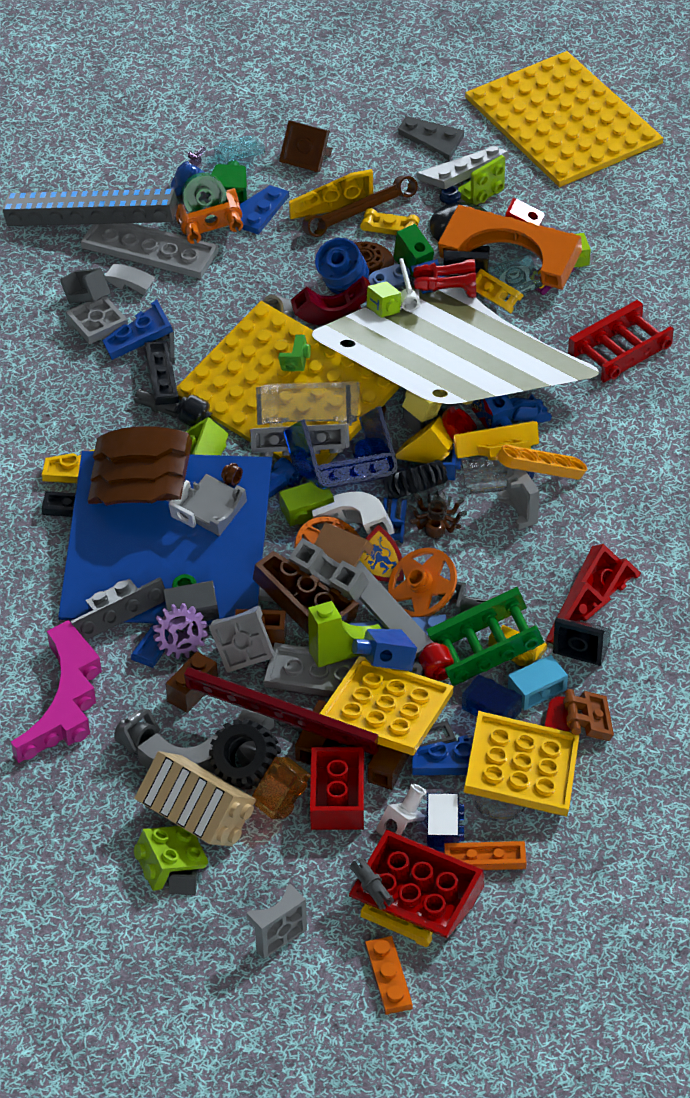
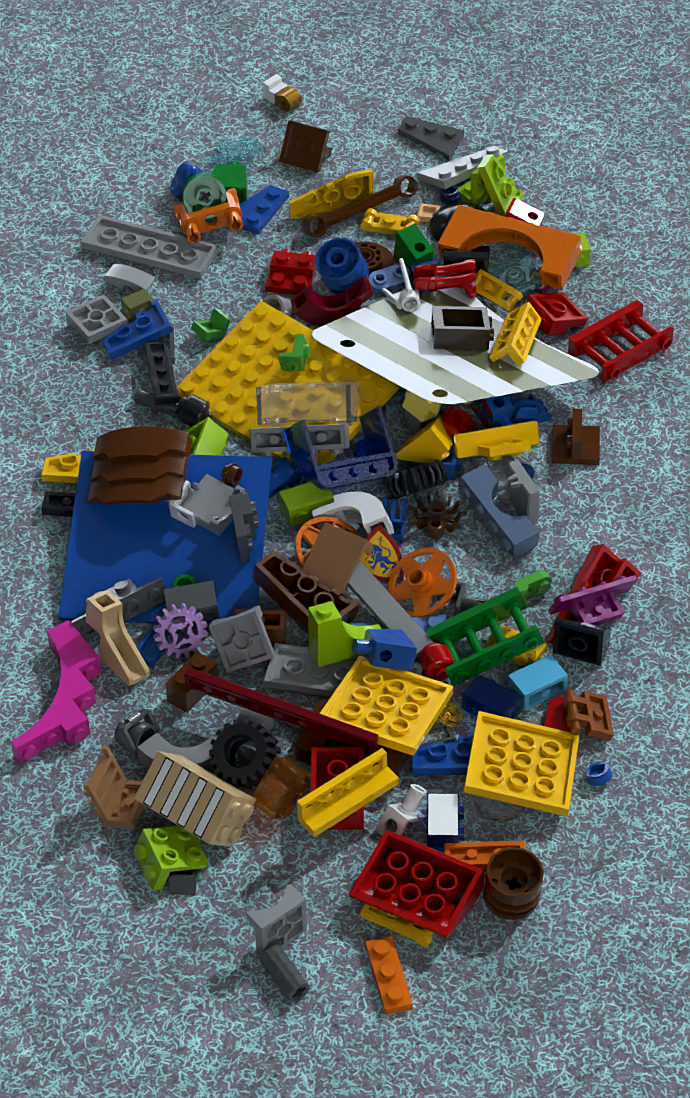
(85, 285): dark grey panel -> none
(90, 207): dark grey brick -> none
(113, 793): none -> medium nougat plate
(116, 645): none -> tan arch
(135, 303): none -> olive brick
(195, 158): clear purple hand -> none
(212, 328): none -> bright green bracket
(245, 522): none -> dark grey plate
(281, 94): none -> leg
(284, 972): none -> dark grey axle
(291, 272): none -> red plate
(341, 576): light grey arch -> none
(347, 795): none -> yellow fence
(371, 883): dark grey pin -> none
(383, 299): lime brick -> none
(426, 211): none -> light nougat tile
(451, 715): none -> clear yellow tile
(461, 328): none -> dark brown window
(497, 184): none -> lime wing
(513, 883): none -> reddish brown wheel
(514, 533): none -> sand blue arch
(516, 334): none -> yellow fence
(533, 584): none -> bright green plate
(541, 462): light orange beam -> none
(556, 313): none -> red plate
(563, 118): yellow plate -> none
(576, 442): none -> reddish brown bracket
(595, 604): none -> magenta bracket
(598, 774): none -> blue tile

